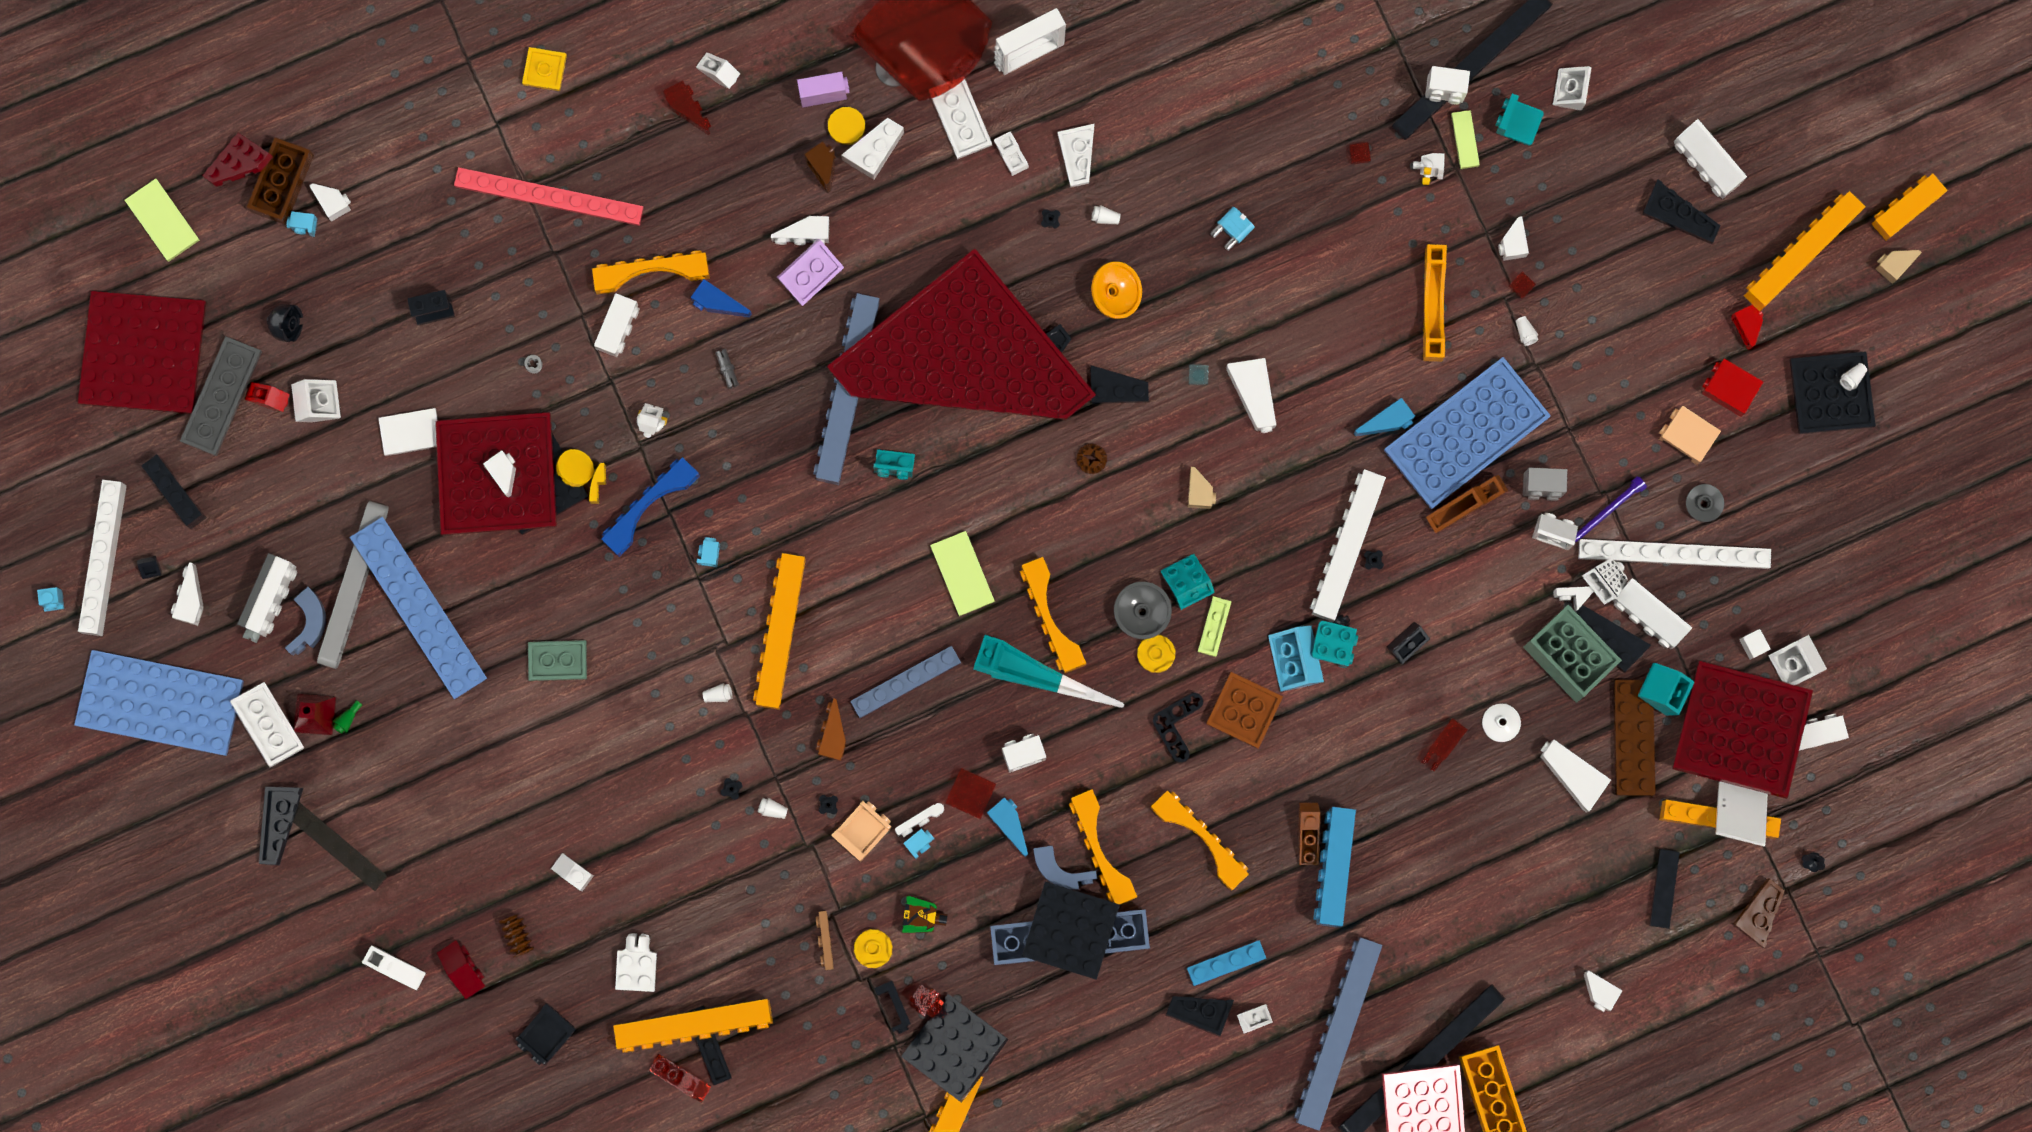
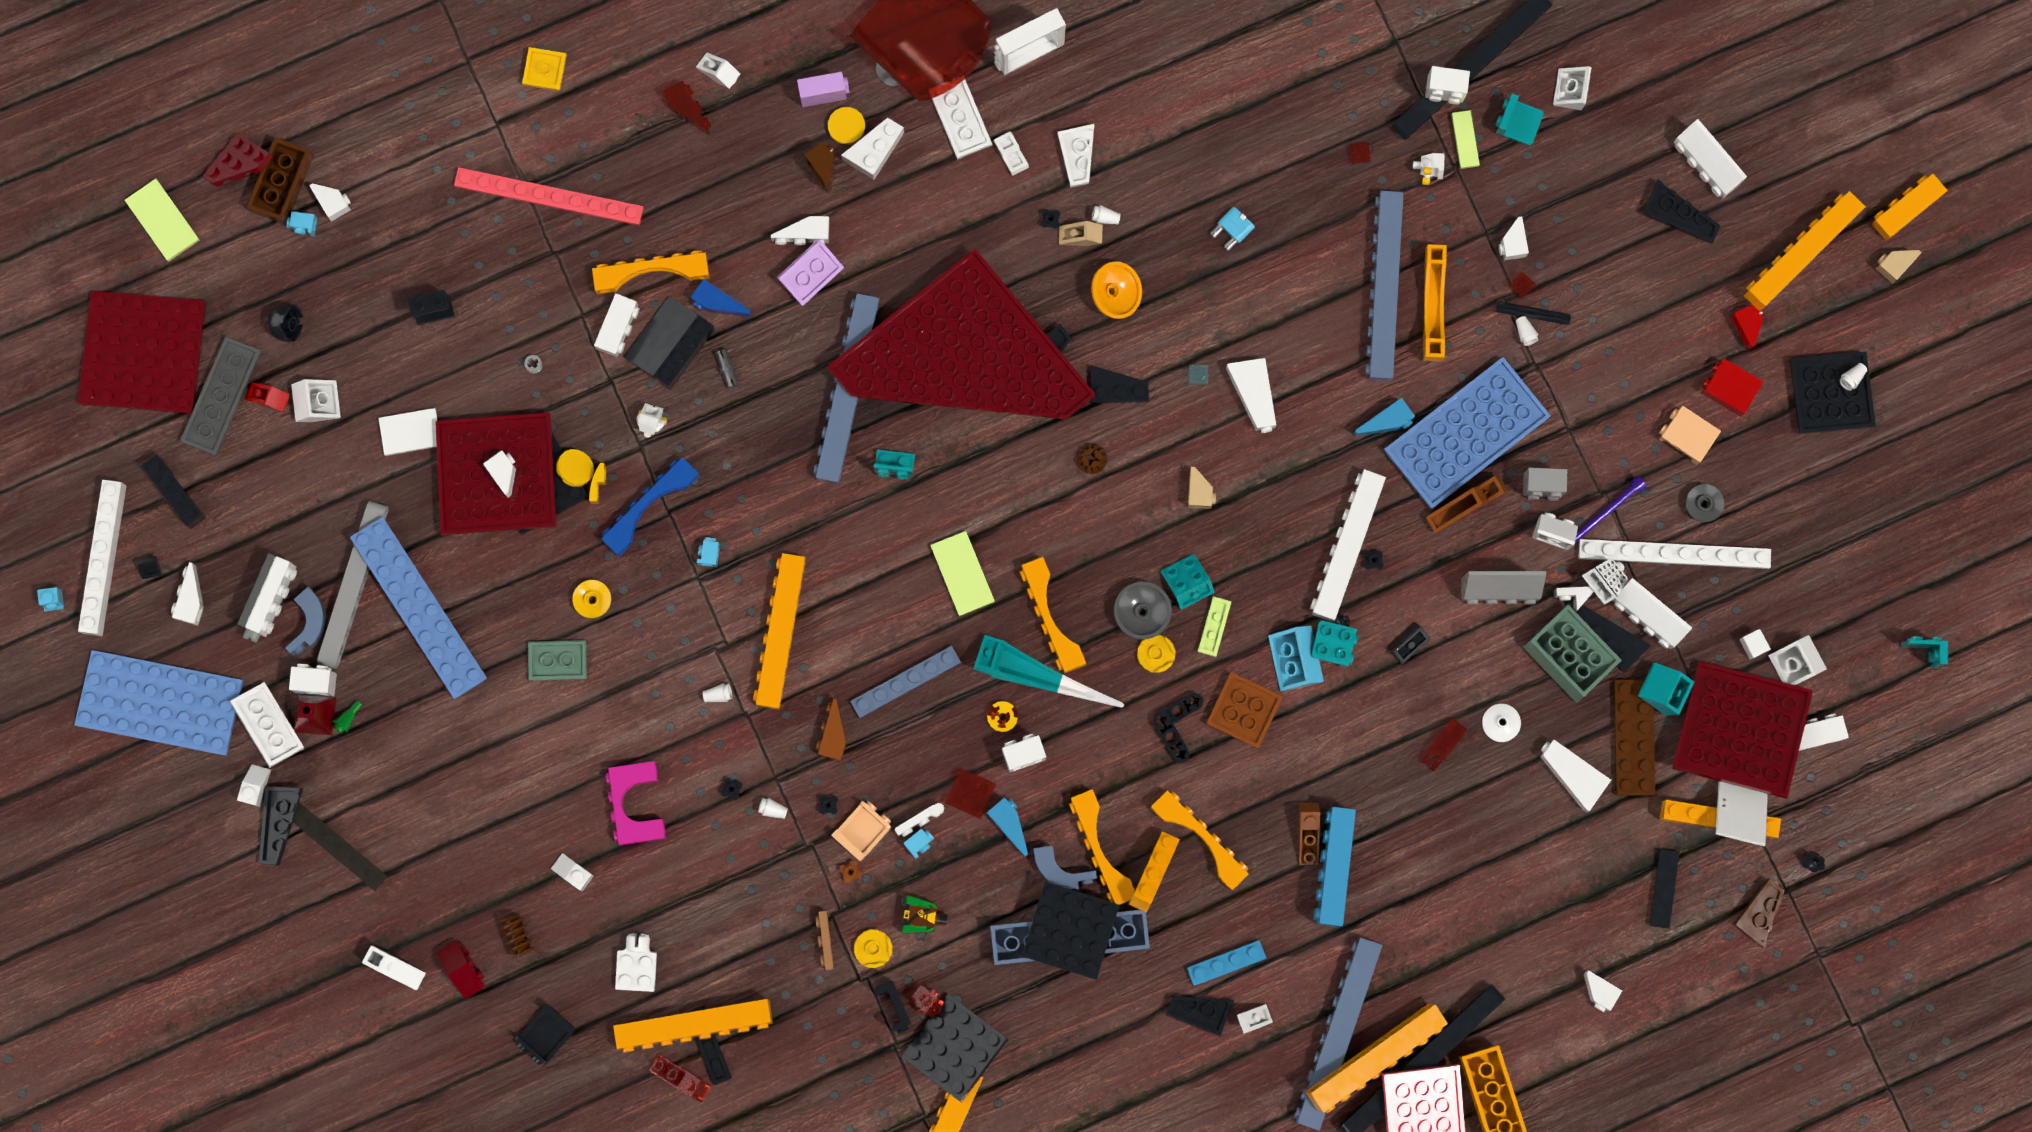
(254, 785): none -> white slope
(312, 681): none -> white brick
(590, 589): none -> yellow dish
(621, 780): none -> dark pink arch
(670, 343): none -> black slope
(855, 872): none -> dark orange plate
(1002, 725): none -> yellow piece
(1080, 234): none -> tan slope
(1154, 872): none -> light orange arch
(1376, 1058): none -> light orange brick
(1385, 286): none -> sand blue brick
(1502, 586): none -> light grey slope
(1533, 313): none -> black axle
(1939, 649): none -> teal bracket

